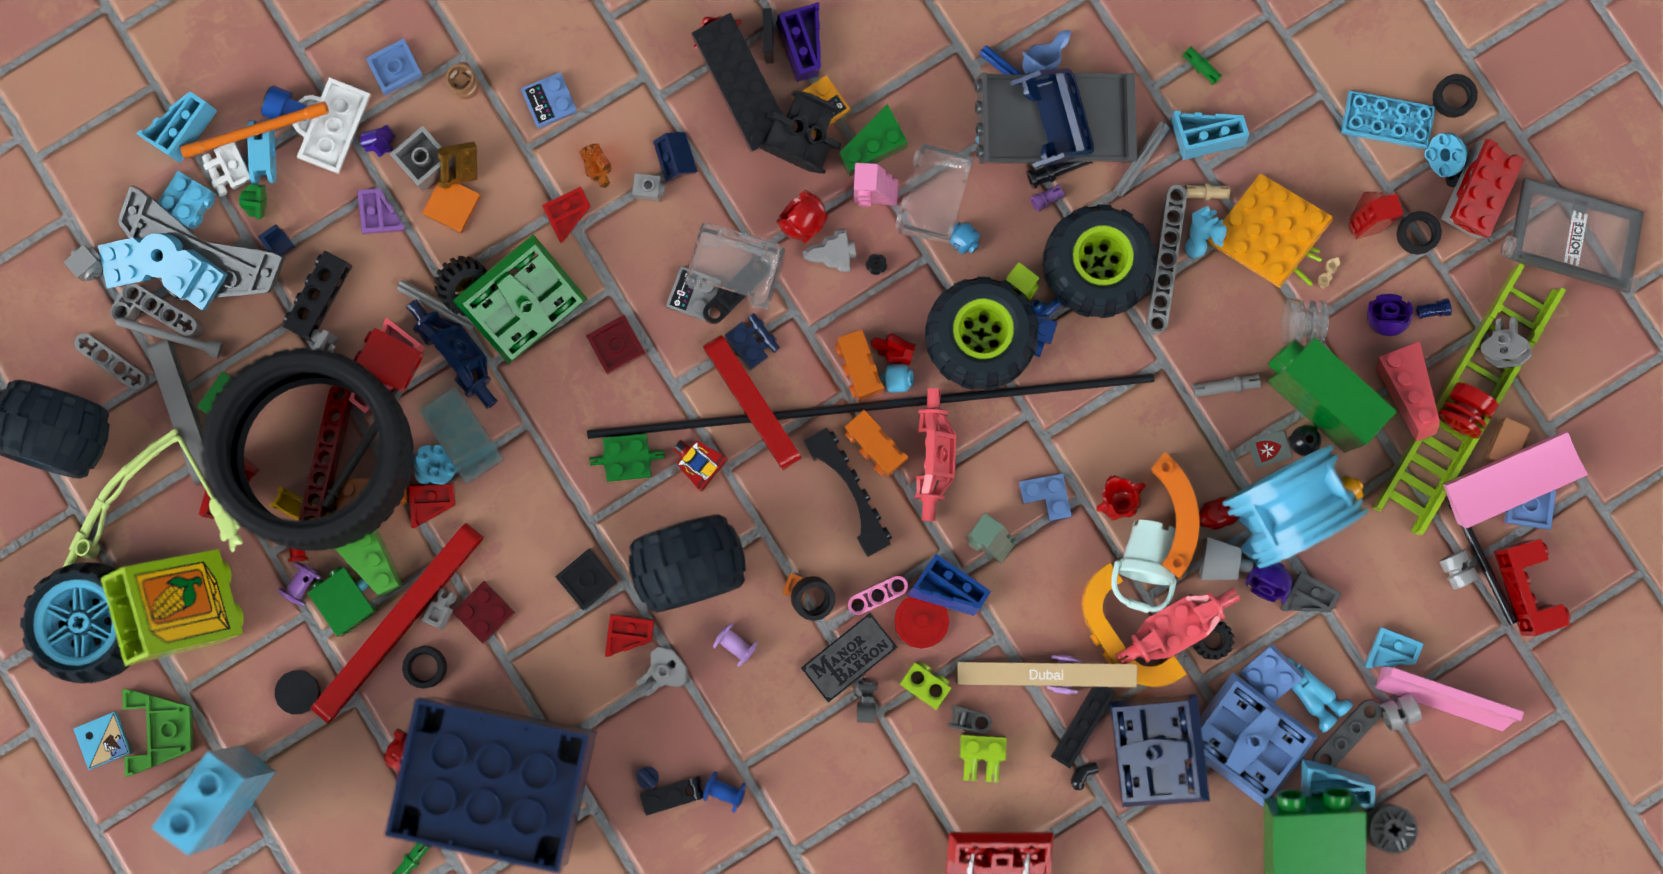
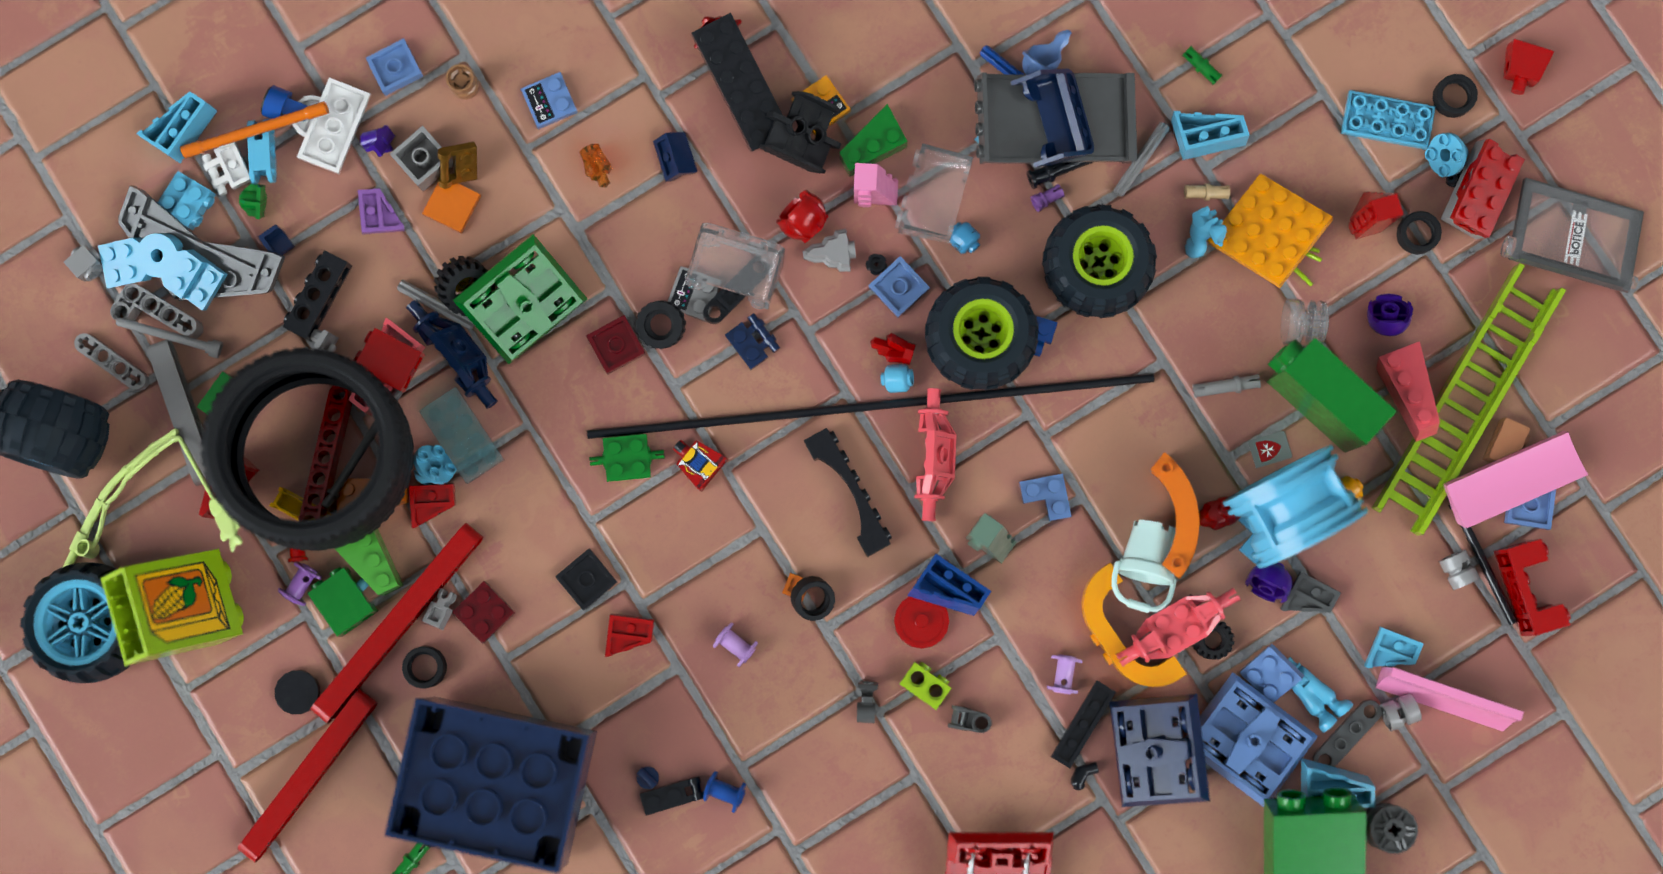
(102, 740): tile -> none
(167, 730): bright green wing -> none
(213, 799): medium azure brick -> none
(307, 775): none -> red beam
(395, 750): red hair -> none
(566, 212): red wing -> none
(648, 187): light grey brick -> none
(662, 672): light grey hinge -> none
(677, 324): none -> black tyre
(687, 563): black wheel -> none
(752, 402): red beam -> none
(768, 35): black tile -> none
(801, 40): dark purple wedge -> none
(849, 657): flat silver tile -> none
(859, 366): orange wedge -> none
(875, 444): orange wedge -> none
(889, 595): bright pink beam -> none
(899, 287): none -> medium blue plate
(982, 747): lime brick -> none
(1023, 280): lime brick -> none
(1045, 309): blue arm -> none
(1047, 674): tan tile -> none
(1120, 498): red hair -> none
(1171, 251): light grey beam -> none
(1222, 561): light grey torso -> none
(1298, 441): black piece -> none
(1331, 267): tan piece -> none
(1434, 309): clear blue pin -> none
(1469, 407): red wheel -> none
(1506, 345): light grey hinge -> none
(1525, 64): none -> red torso

